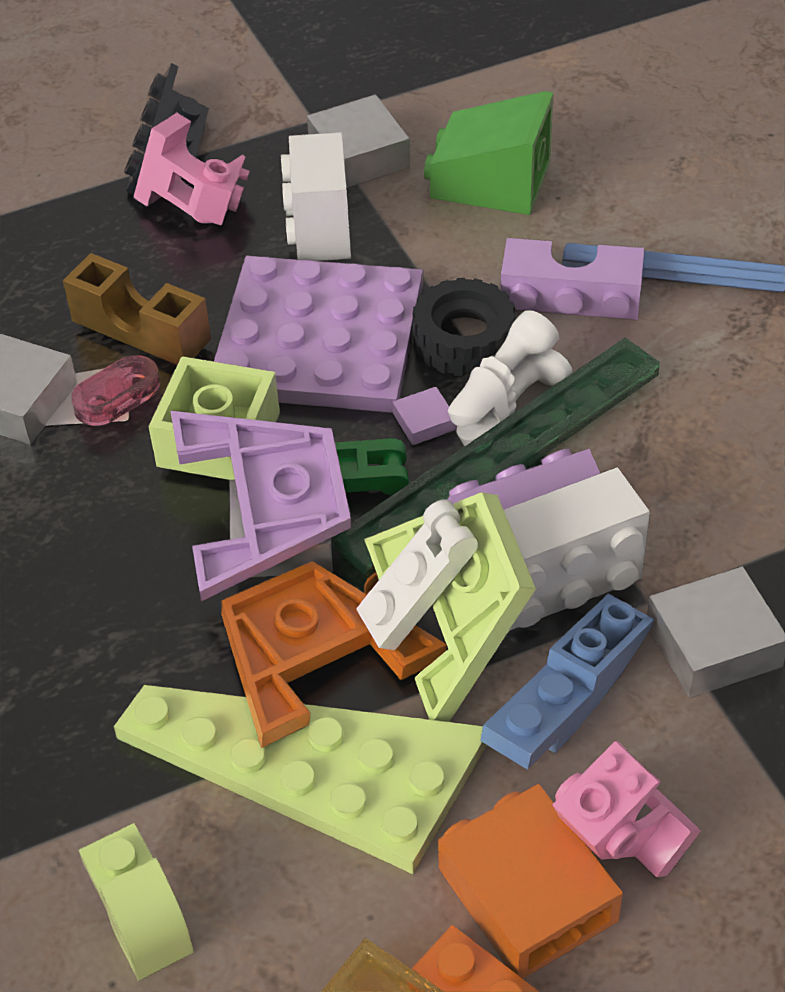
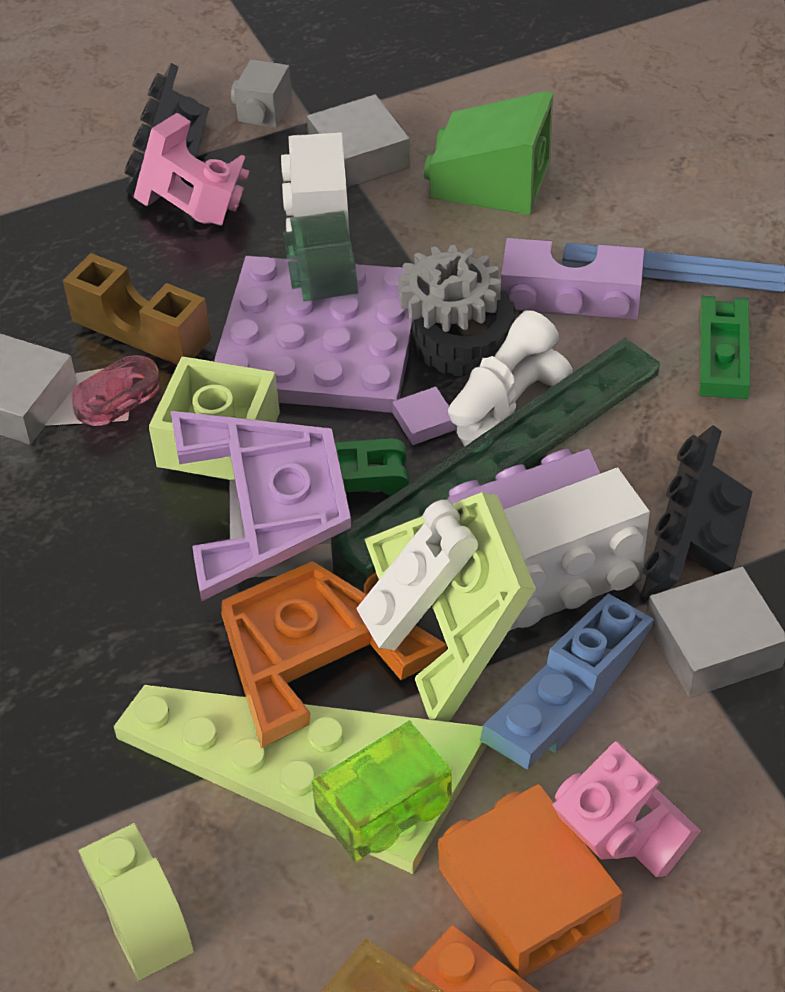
(262, 93): none -> light grey brick
(322, 256): none -> clear green brick
(383, 791): none -> clear neon green brick
(449, 288): none -> light grey gear
(701, 517): none -> black bracket
(724, 348): none -> green plate

